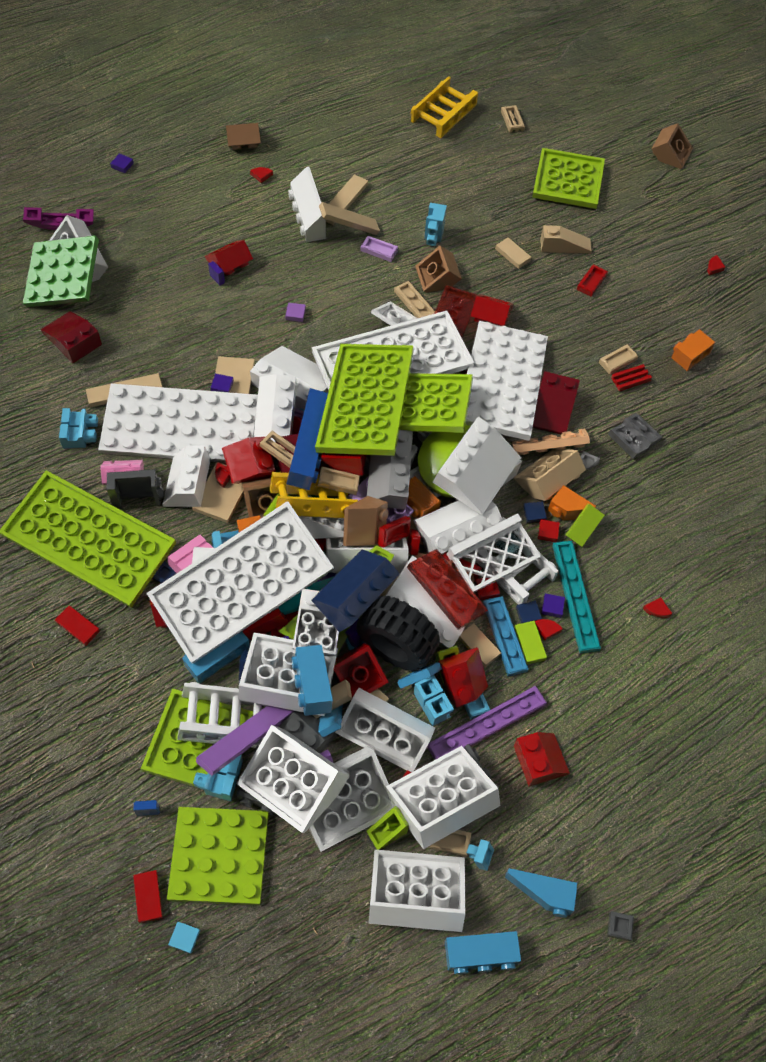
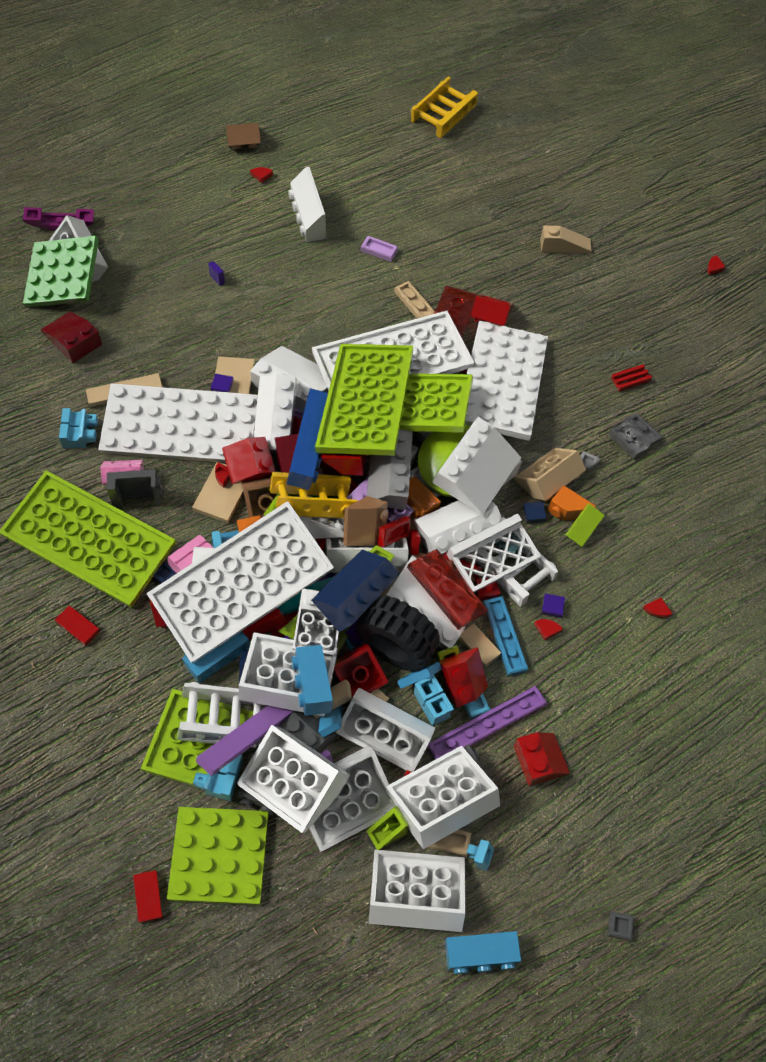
(122, 163): dark purple tile -> none
(145, 808): blue tile -> none
(184, 937): medium azure tile -> none
(187, 477): white slope -> none
(231, 256): red slope -> none
(277, 454): tan tile -> none
(295, 312): medium lavender tile -> none
(338, 480): tan tile -> none
(349, 193): tan tile -> none
(349, 218): tan tile -> none
(392, 314): white slope -> none
(435, 223): medium azure hips -> none
(438, 270): medium nougat slope -> none
(511, 125): tan tile -> none
(513, 253): tan tile -> none
(528, 612): dark blue tile -> none
(530, 642): lime tile -> none
(548, 530): red tile -> none
(549, 892): dark azure slope -> none
(552, 441): light nougat wing -> none
(555, 402): dark red slope -> none
(569, 178): lime plate -> none
(576, 597): teal tile -> none
(592, 280): red tile -> none
(618, 359): tan tile -> none
(672, 146): medium nougat slope -> none
(692, 349): orange brick -> none

